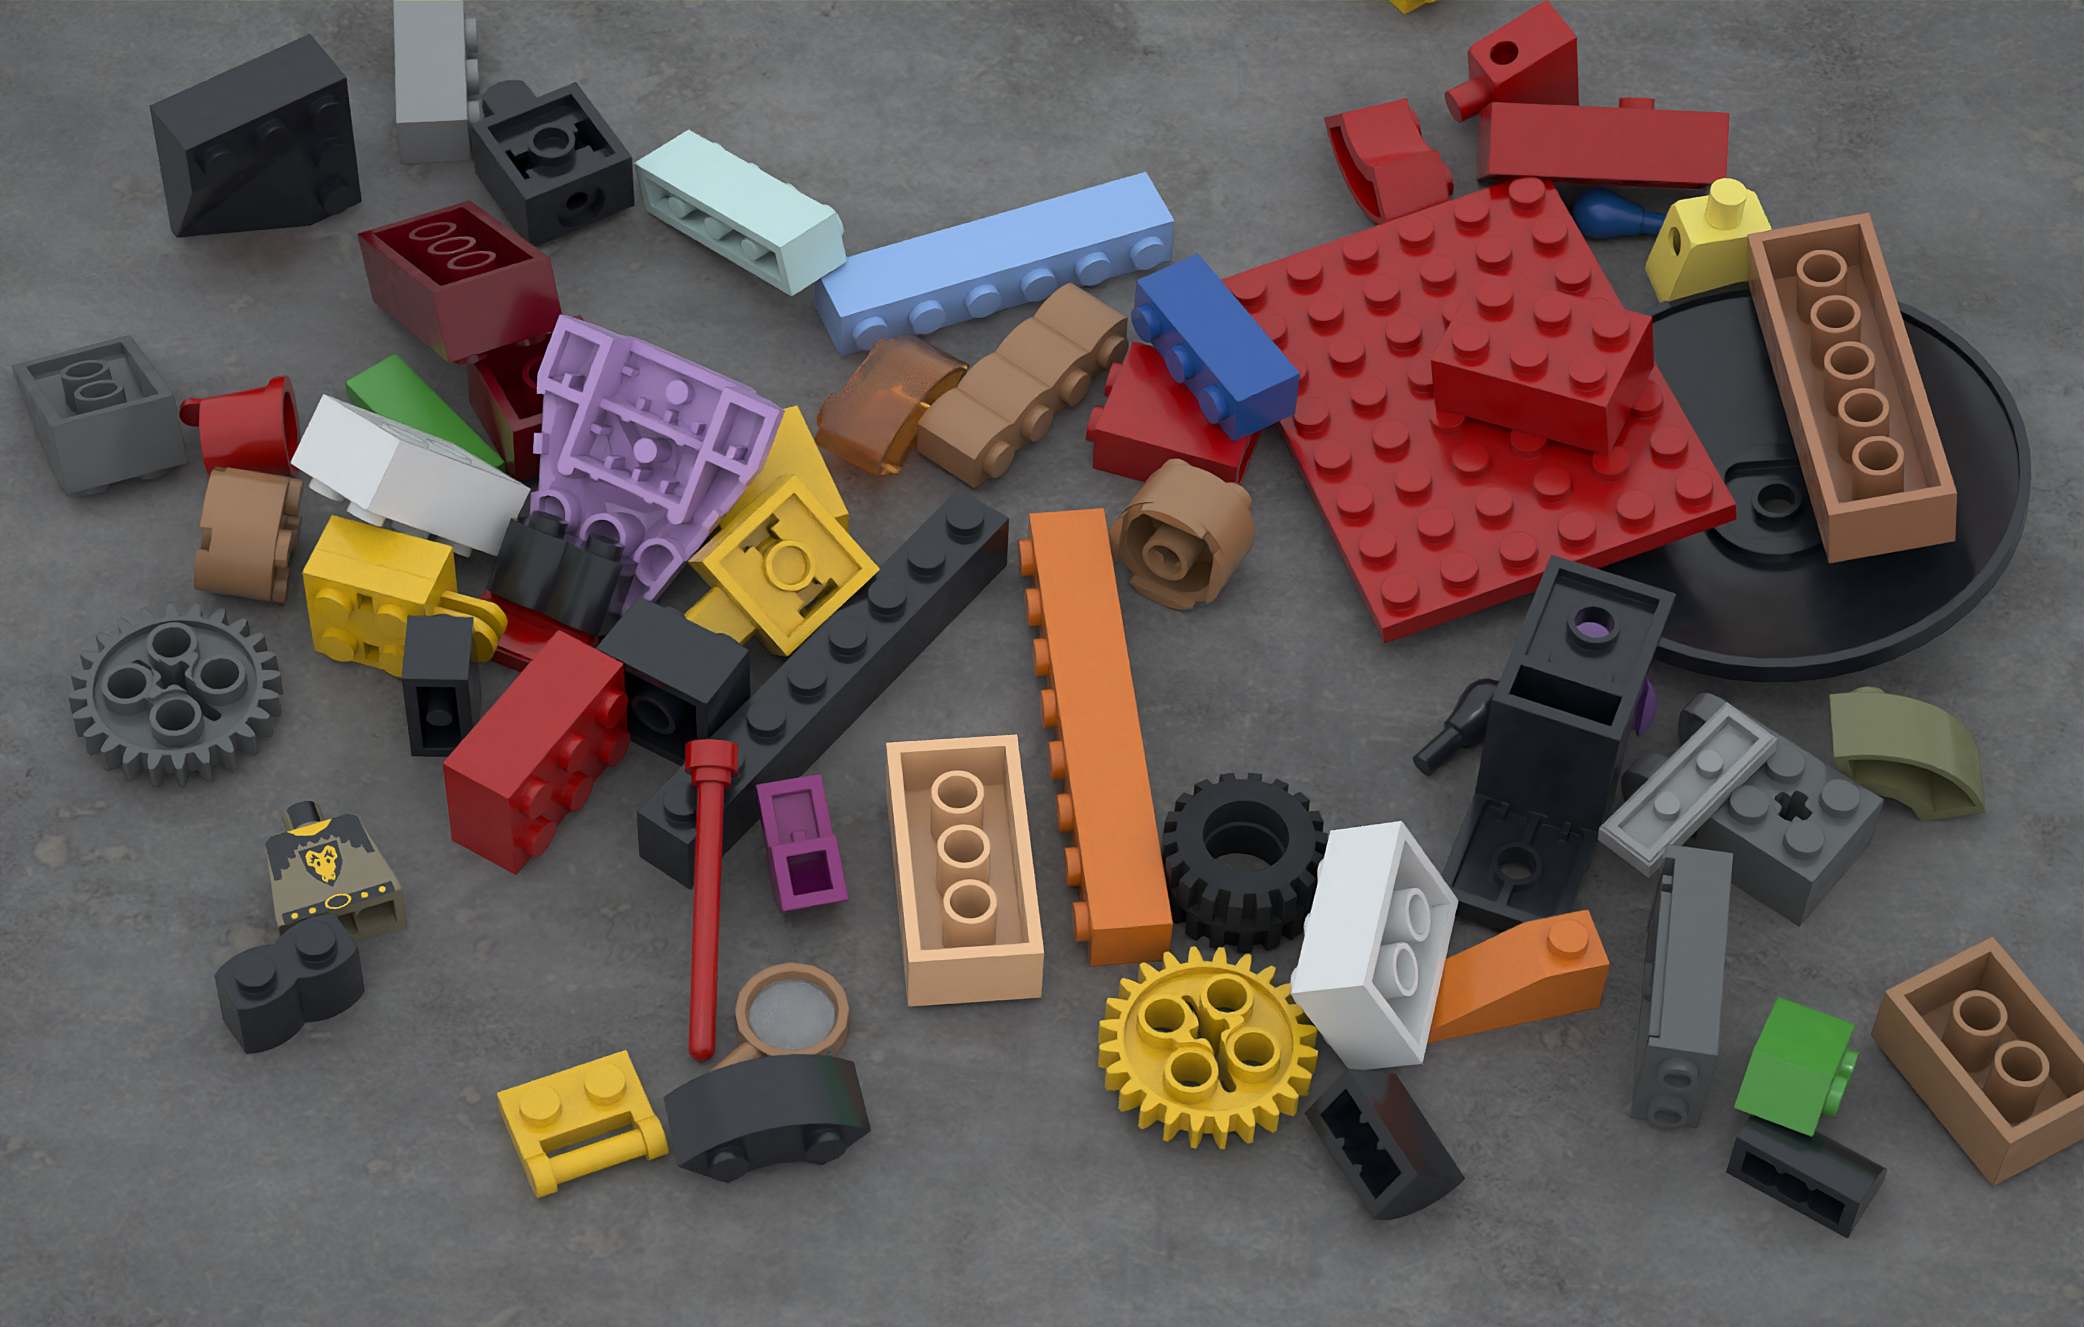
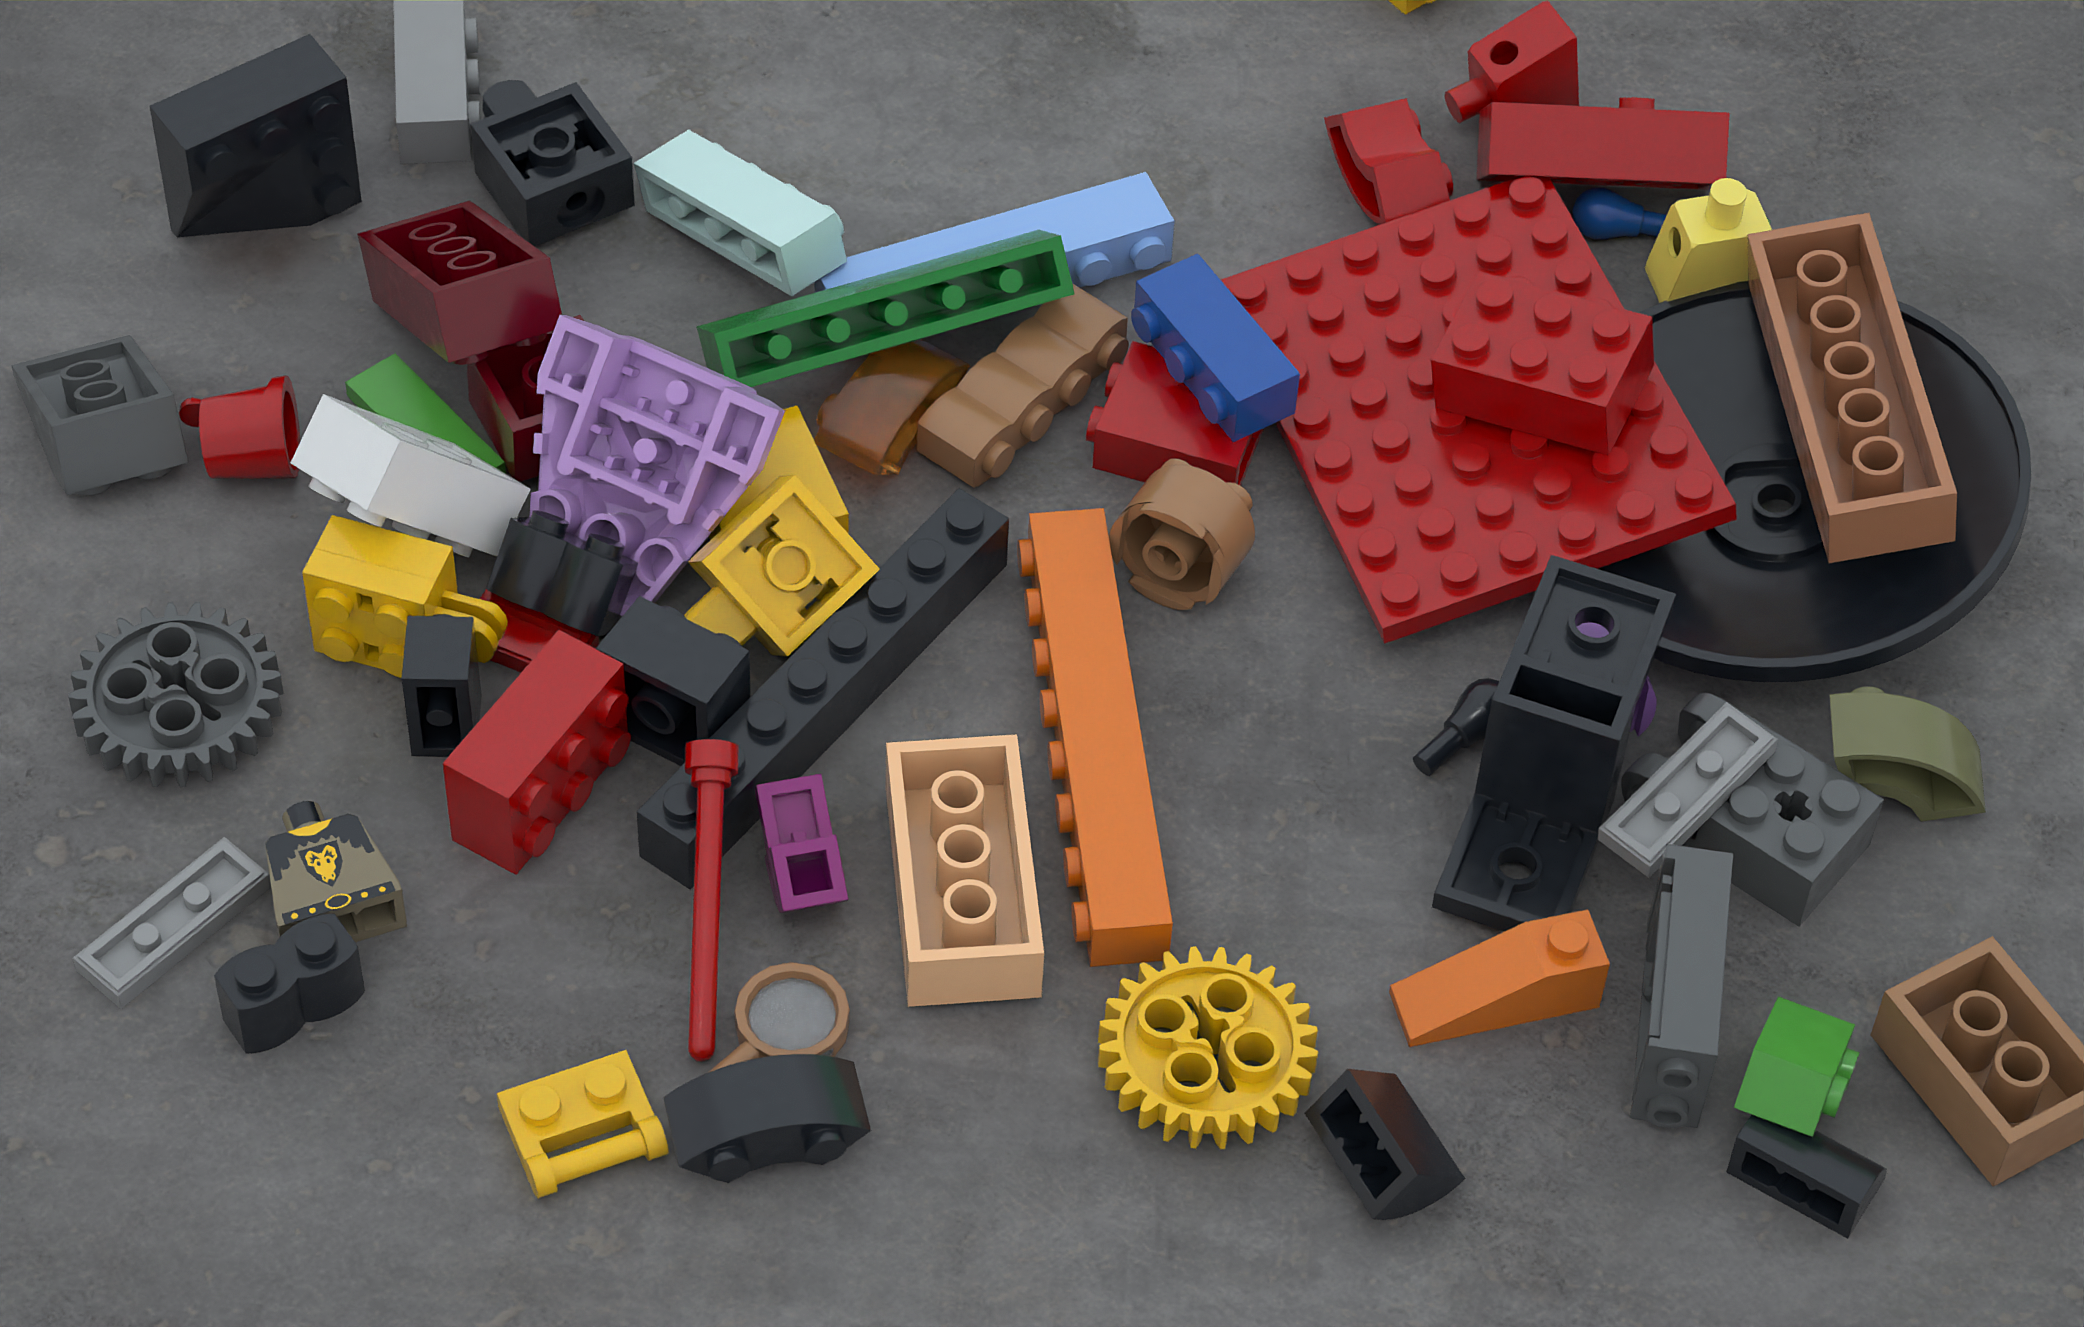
(172, 922): none -> light grey tile
(248, 534): medium nougat brick -> none
(888, 309): none -> green brick
(1249, 820): black tyre -> none
(1375, 946): white brick -> none

